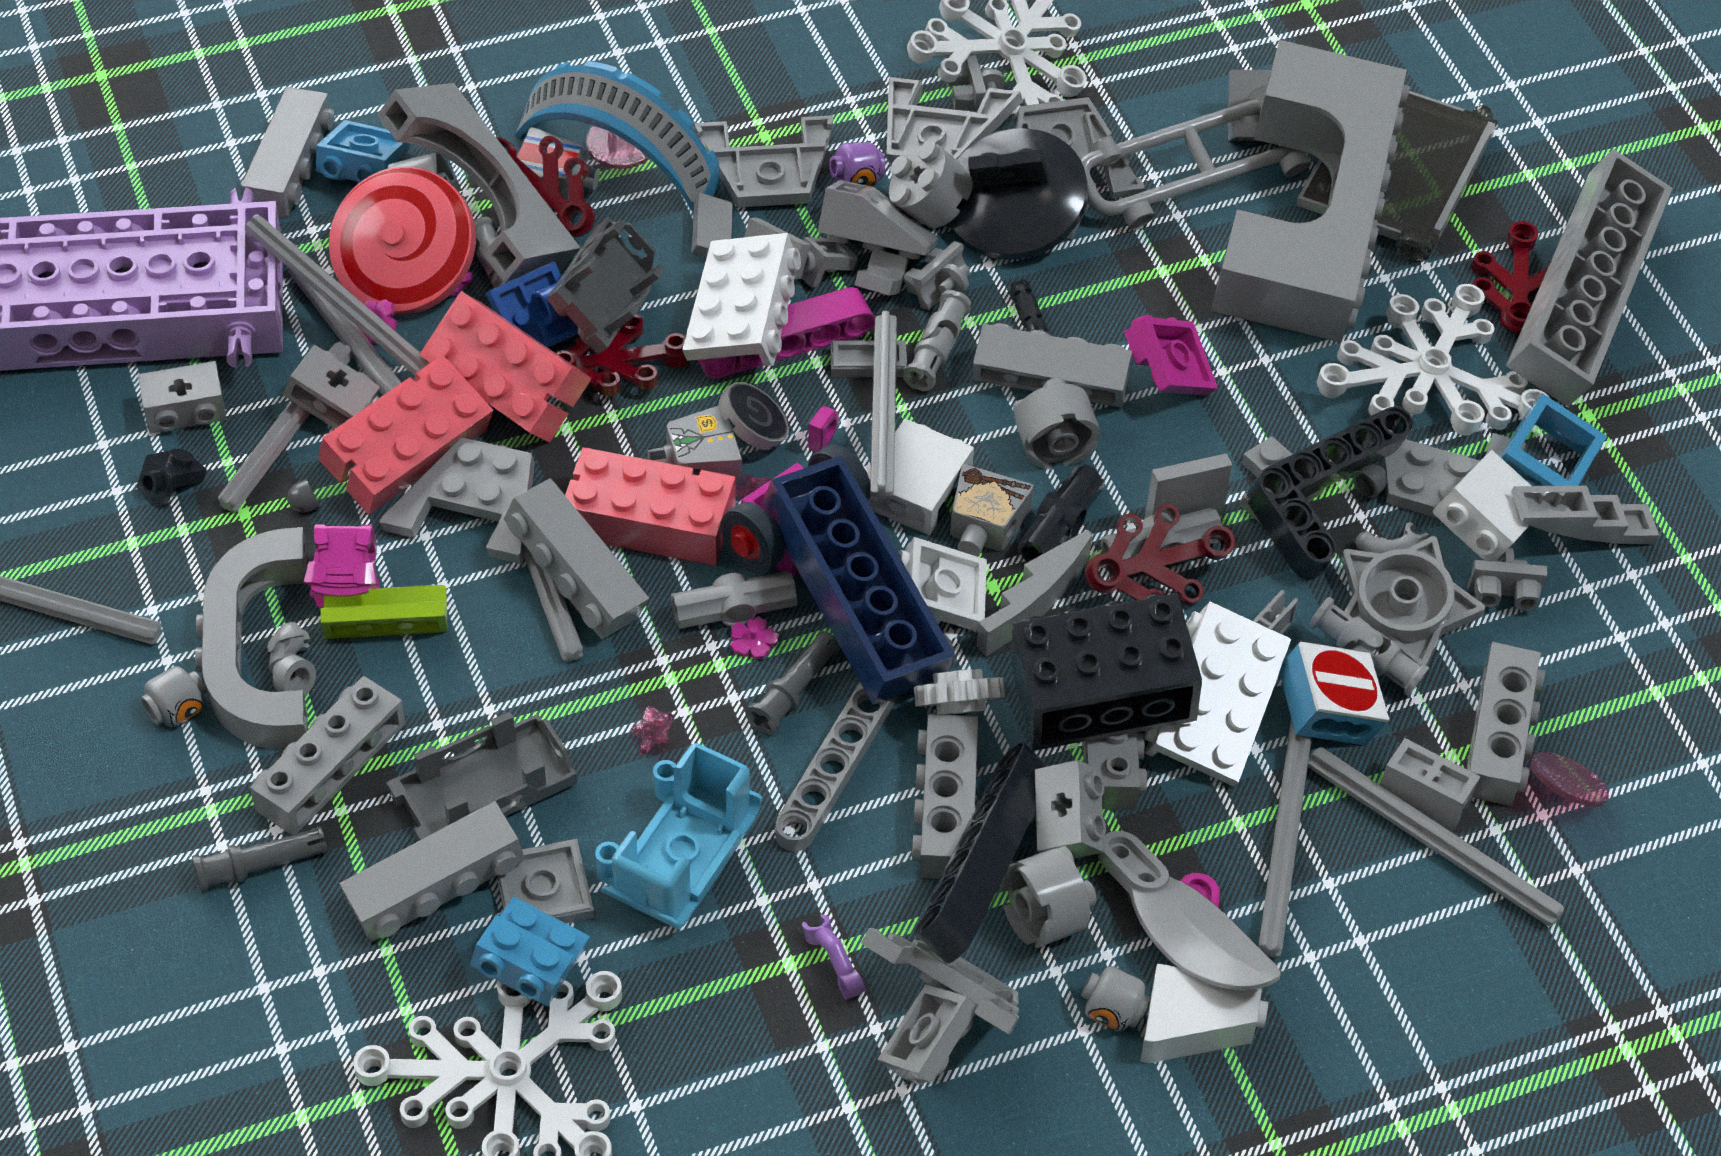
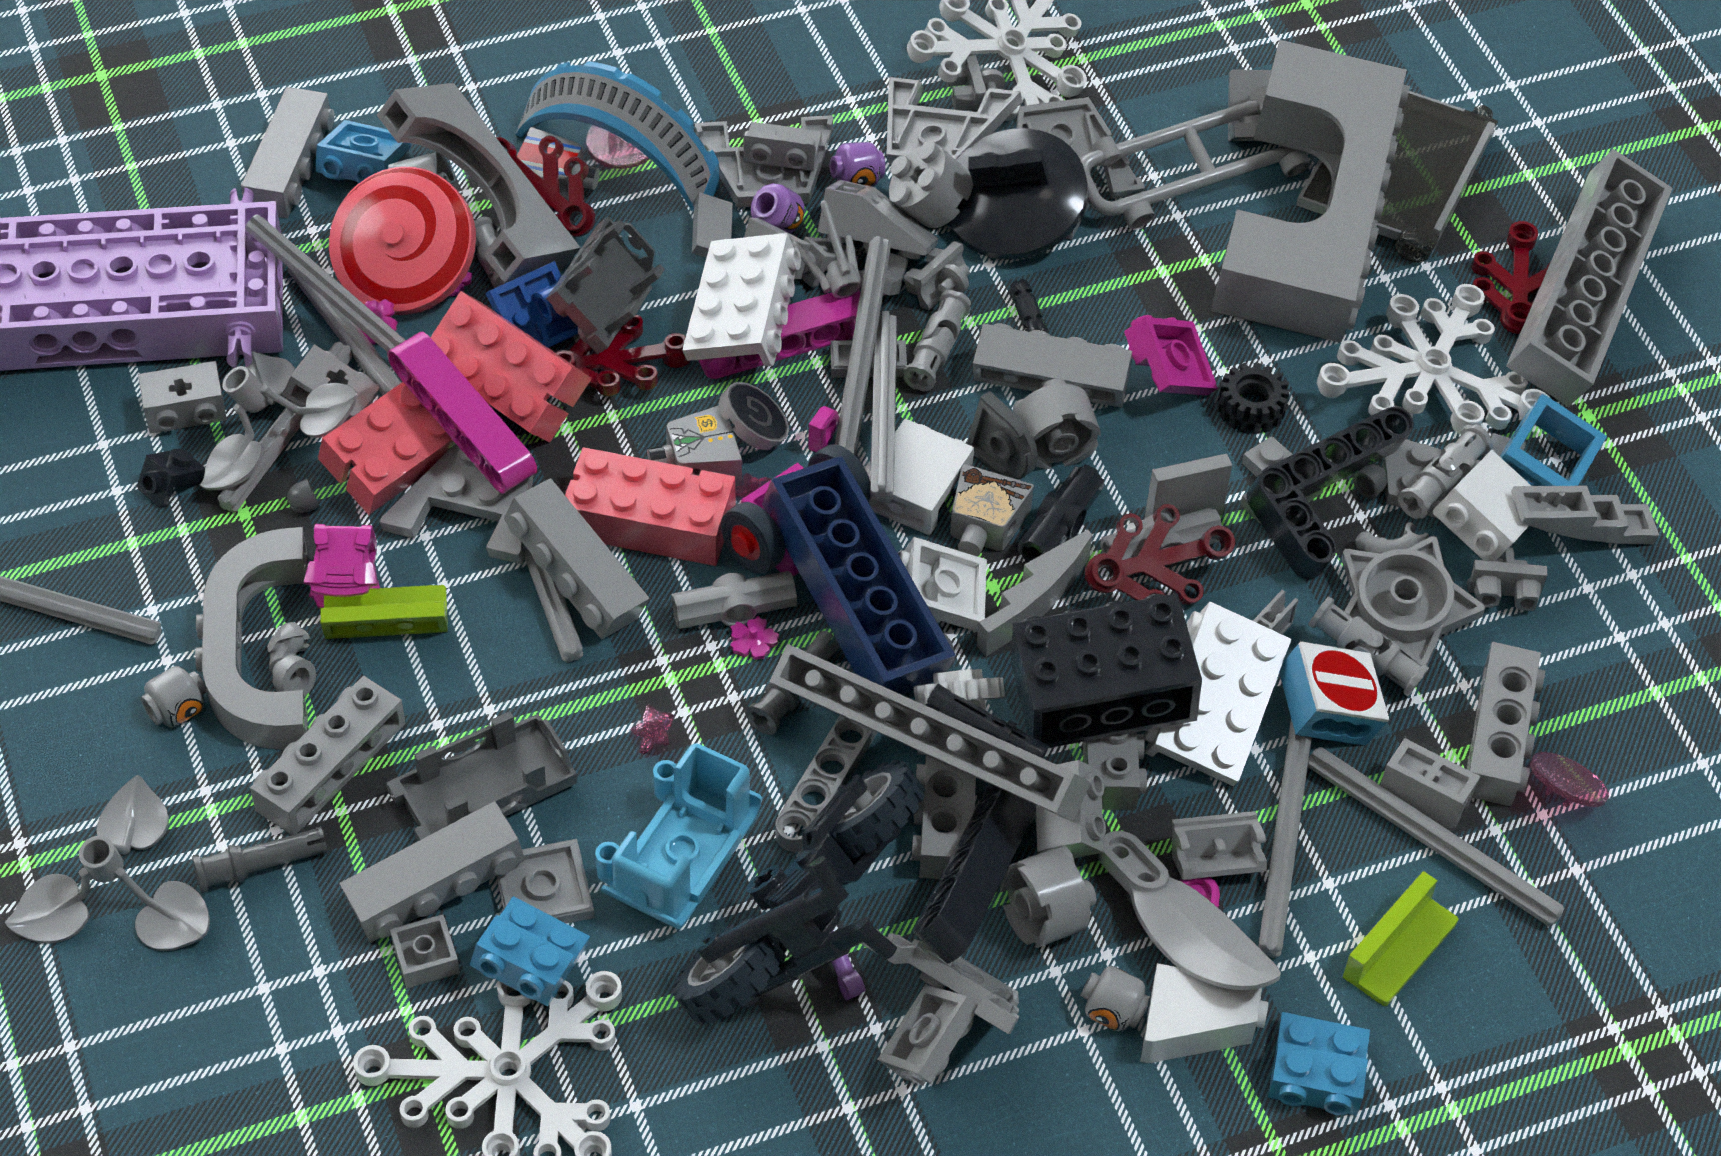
(136, 819): none -> light grey plant
(253, 389): none -> light grey plant
(424, 951): none -> light grey piece
(462, 412): none -> dark pink beam
(778, 207): none -> medium lavender head
(781, 146): none -> light grey bracket
(804, 900): none -> piece
(842, 274): none -> light grey plant
(863, 344): none -> light grey axle
(931, 732): none -> light grey brick
(959, 708): none -> black pin
(1002, 439): none -> dark grey tile
(1218, 845): none -> light grey hinge
(1248, 413): none -> black tyre
(1319, 1064): none -> dark azure plate
(1400, 942): none -> lime panel
(1445, 471): none -> light grey piece

